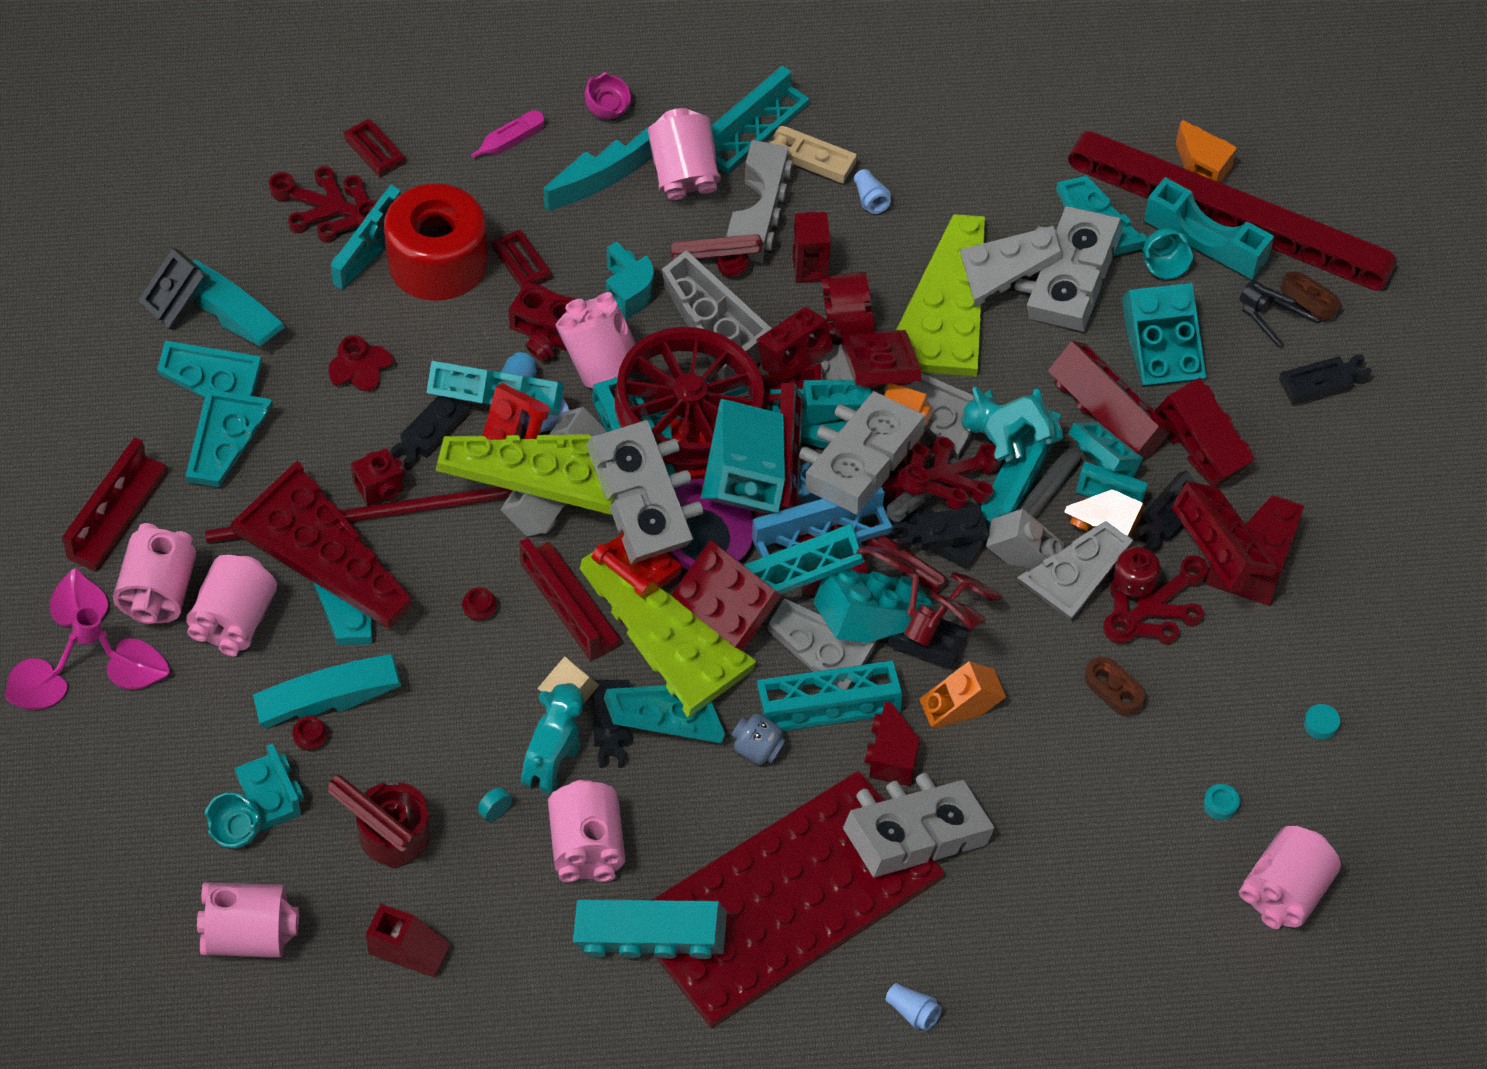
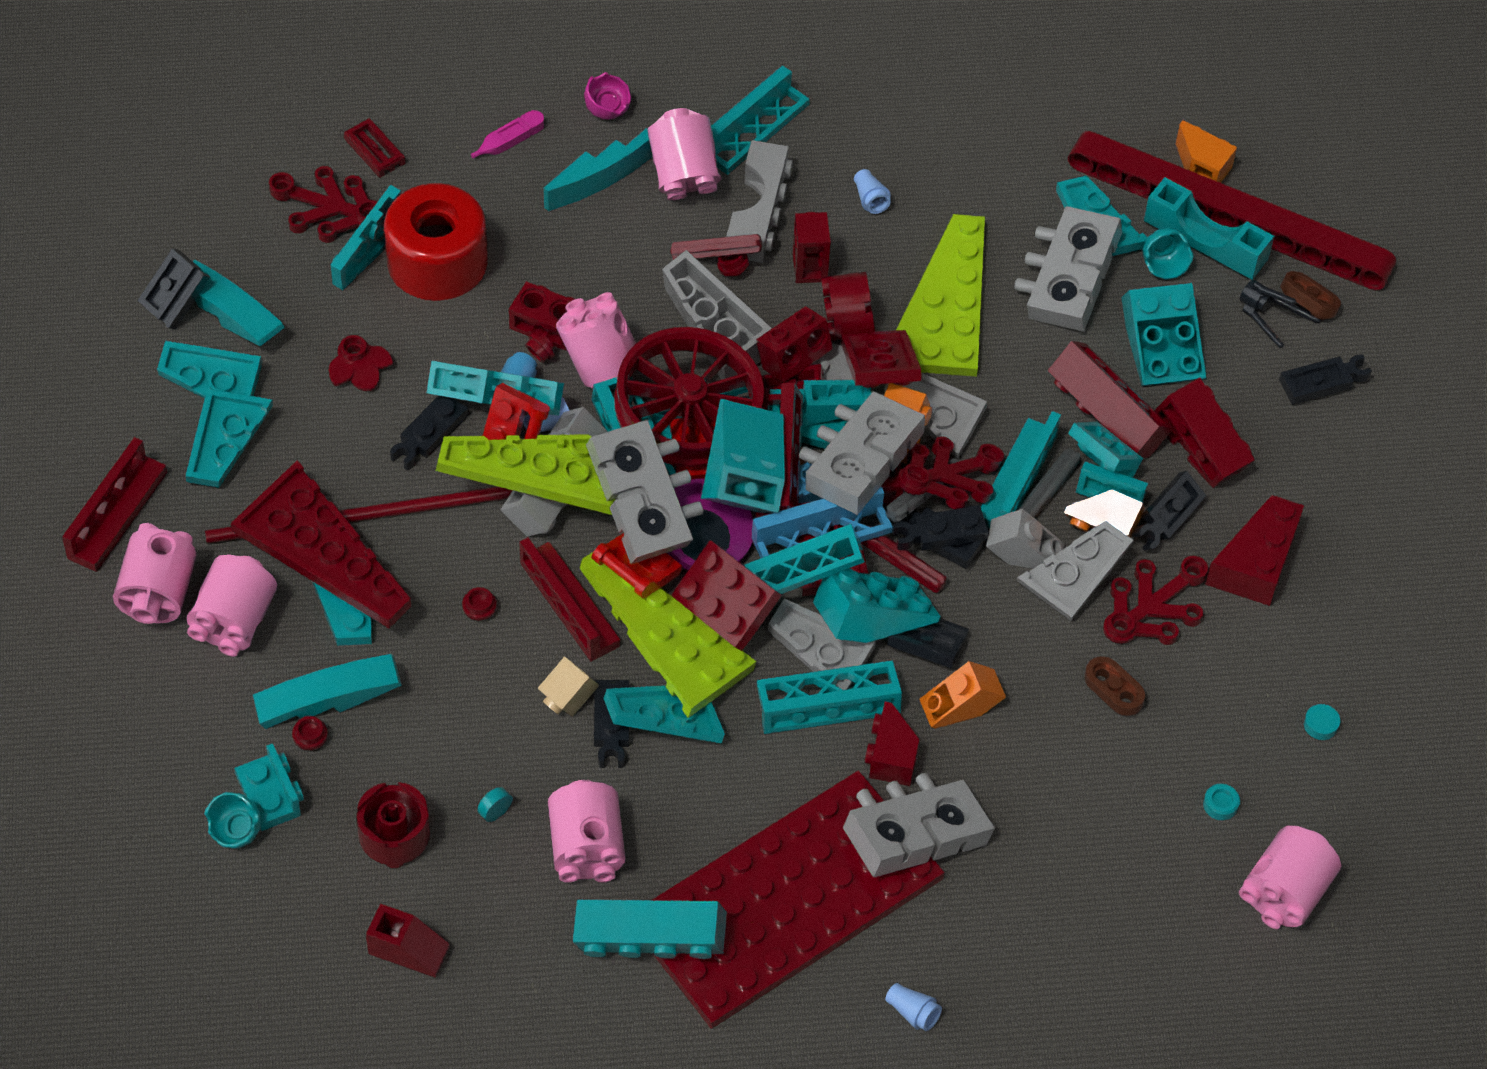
(83, 606): dark pink plant -> none
(246, 920): bright pink cylinder -> none
(371, 813): dark red axle -> none
(378, 476): dark red brick -> none
(532, 277): dark red tile -> none
(554, 737): teal animal -> none
(631, 280): teal brick -> none
(758, 739): sand blue head -> none
(816, 154): tan plate -> none
(926, 619): dark red plant -> none
(1000, 262): light grey wing -> none
(1010, 422): teal animal -> none
(1136, 571): dark red head -> none
(1221, 535): dark red fence -> none

